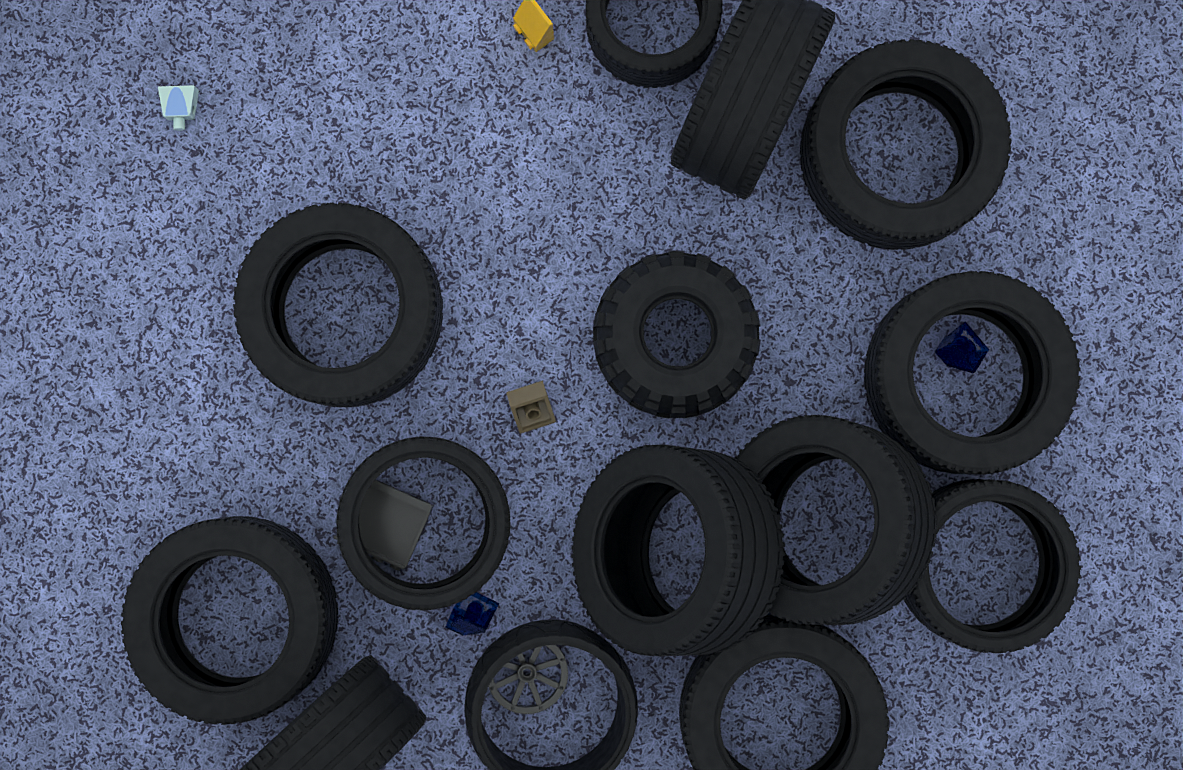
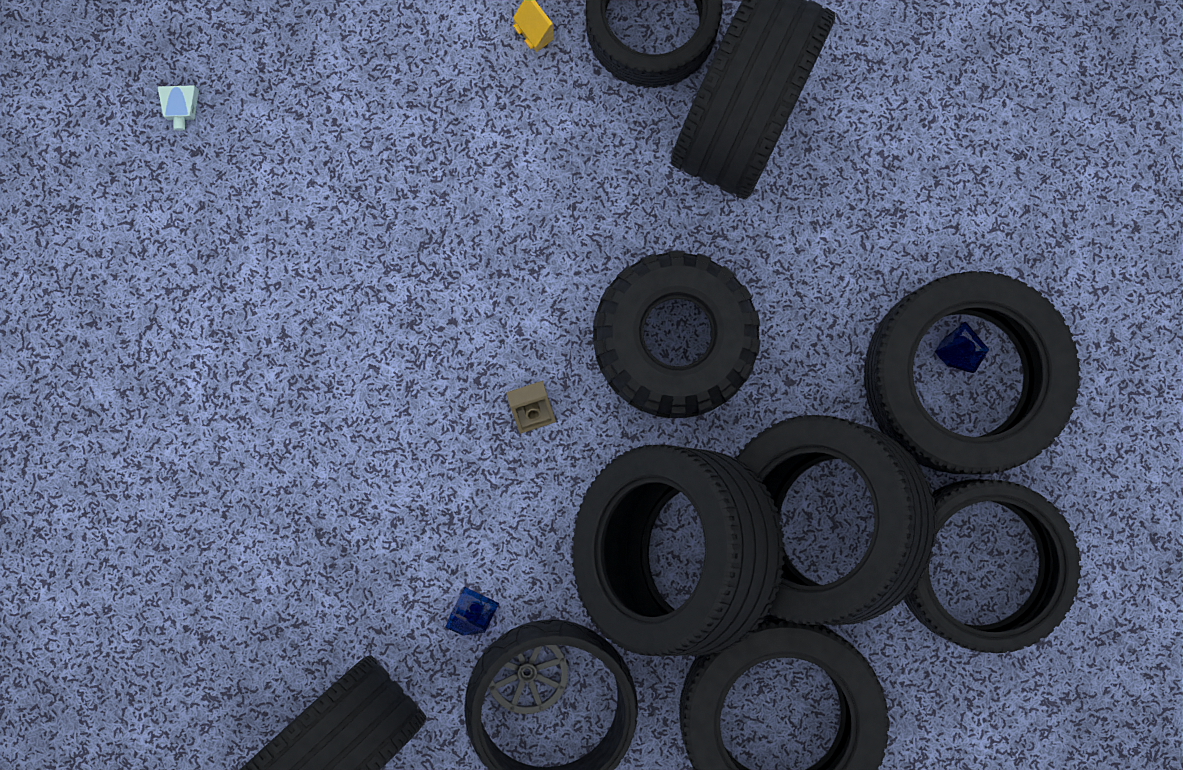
(154, 634): black tyre -> none
(272, 268): black tyre -> none
(391, 524): dark grey panel -> none
(446, 591): black tyre -> none
(948, 84): black tyre -> none

